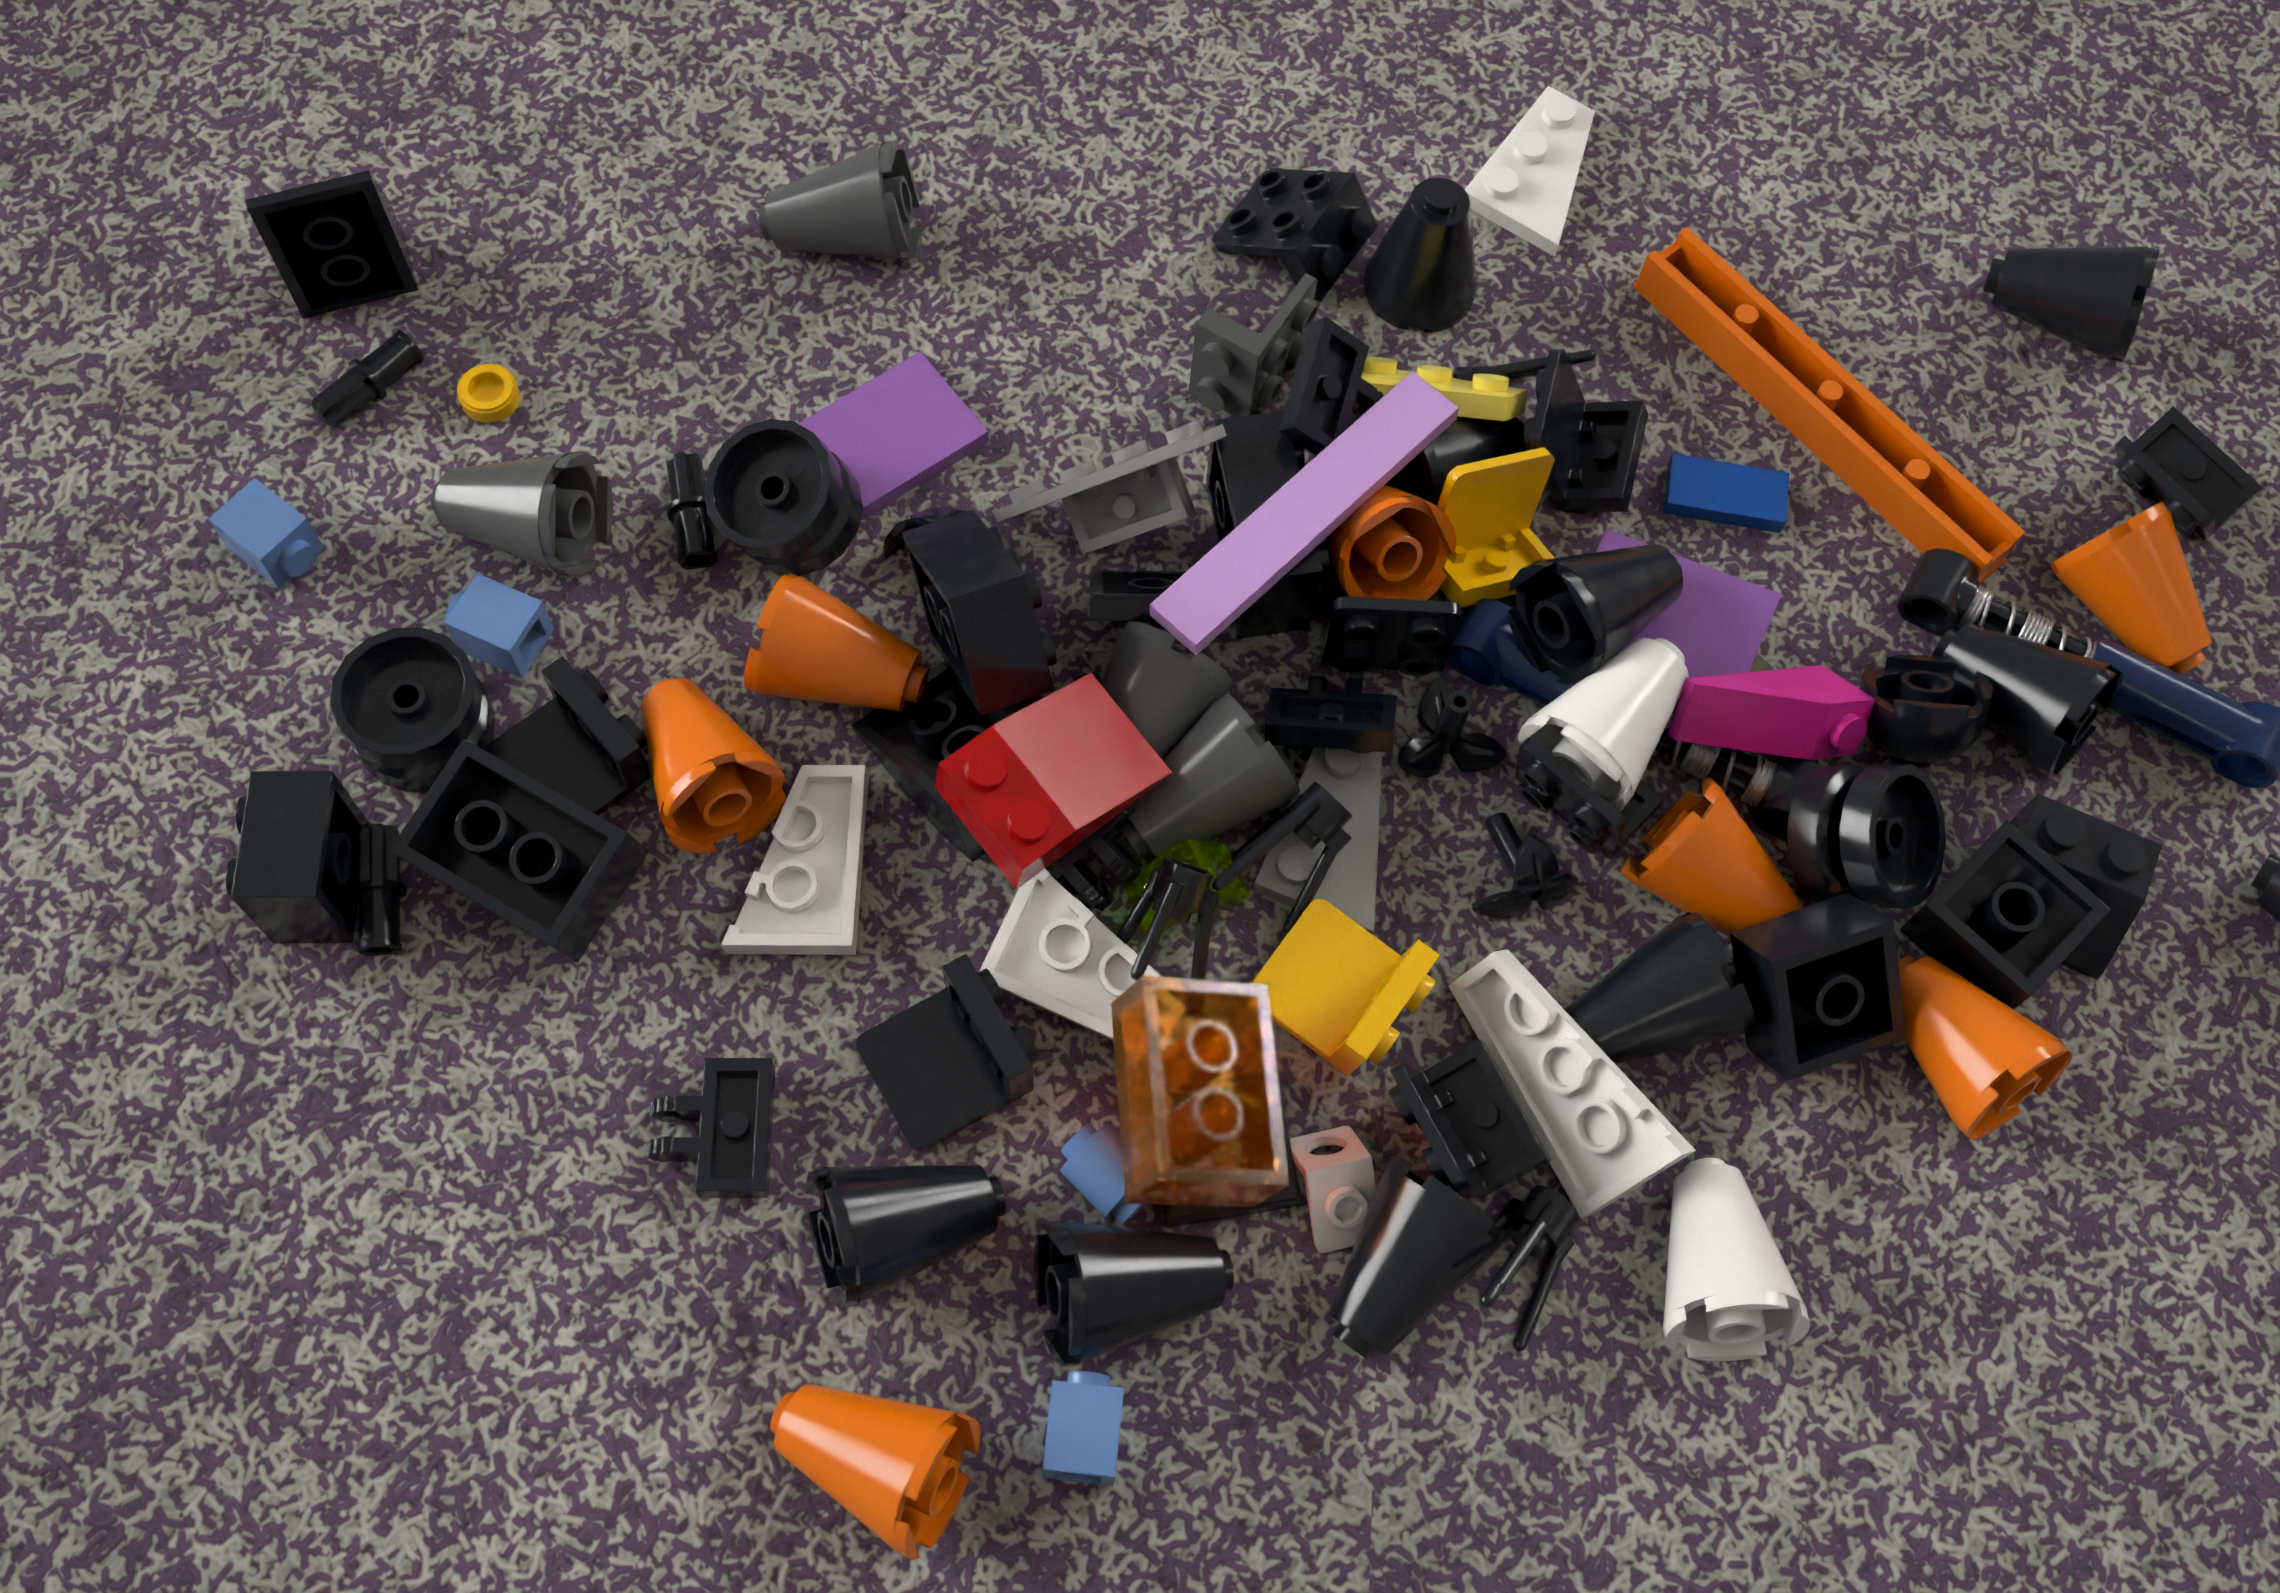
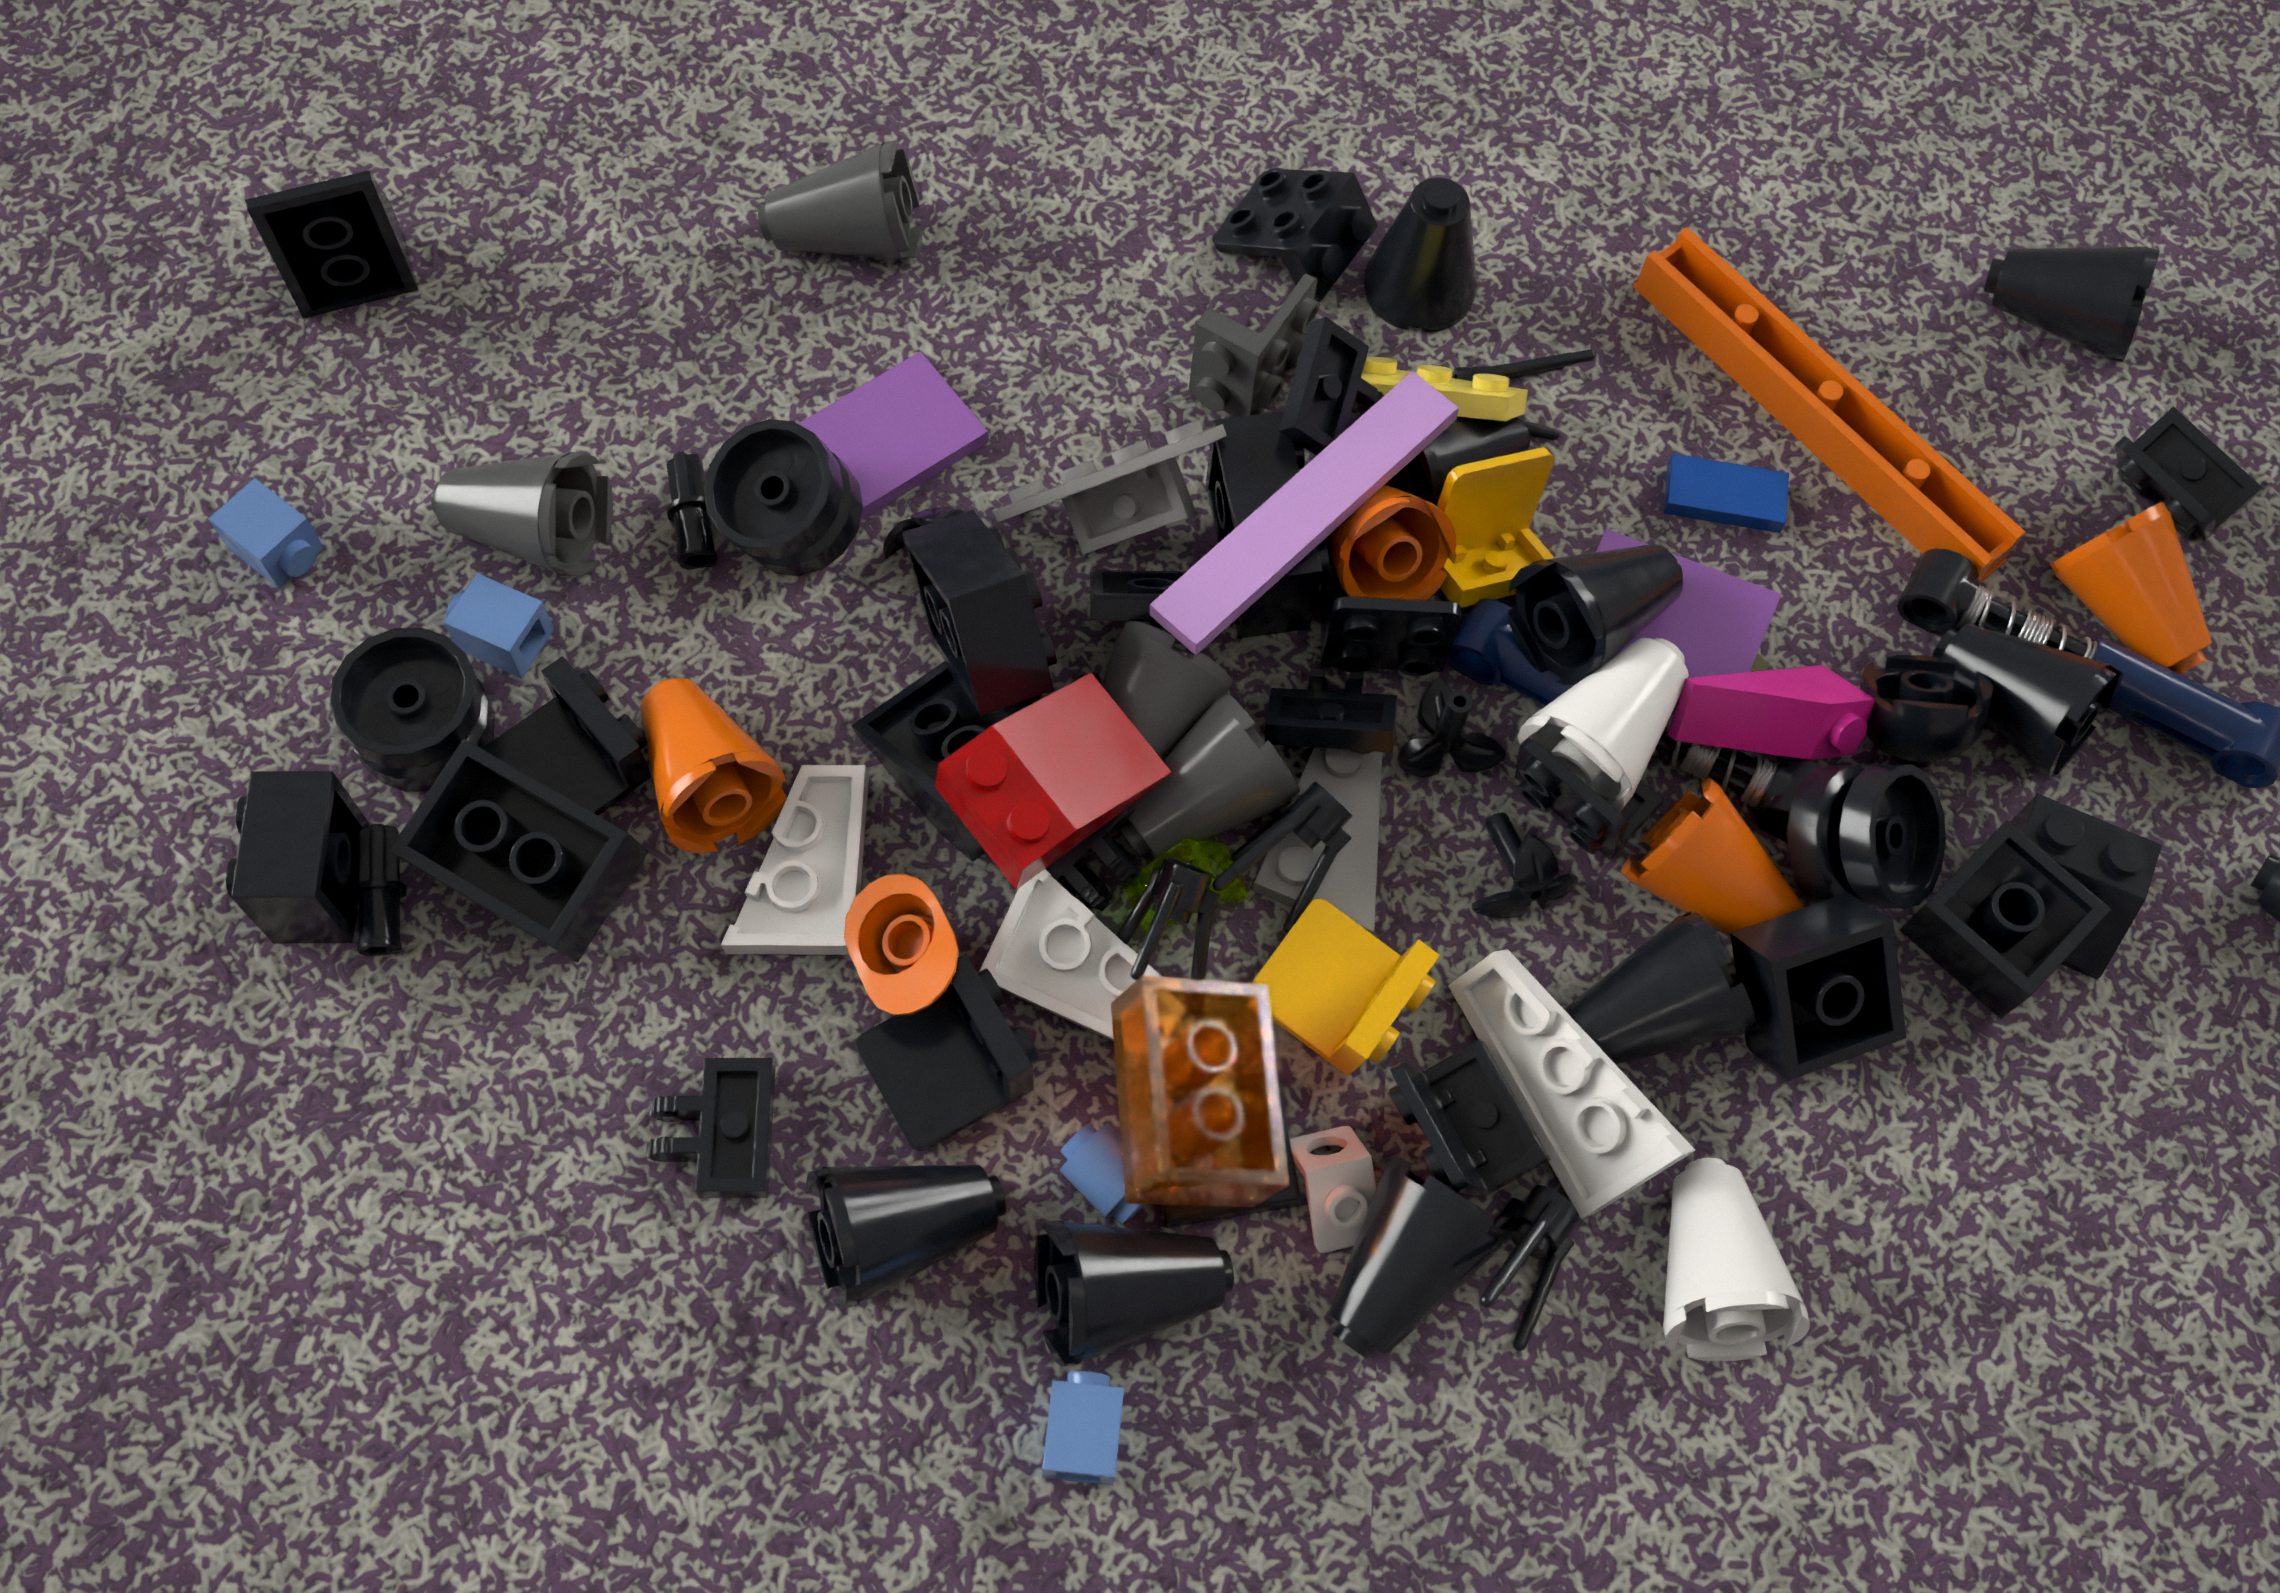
(367, 379): black axle -> none
(488, 393): yellow tile -> none
(830, 653): orange cone -> none
(879, 1459): orange cone -> none
(901, 944): none -> orange piece
(1535, 171): white wing -> none
(1591, 442): black bracket -> none
(1974, 1047): orange cone -> none

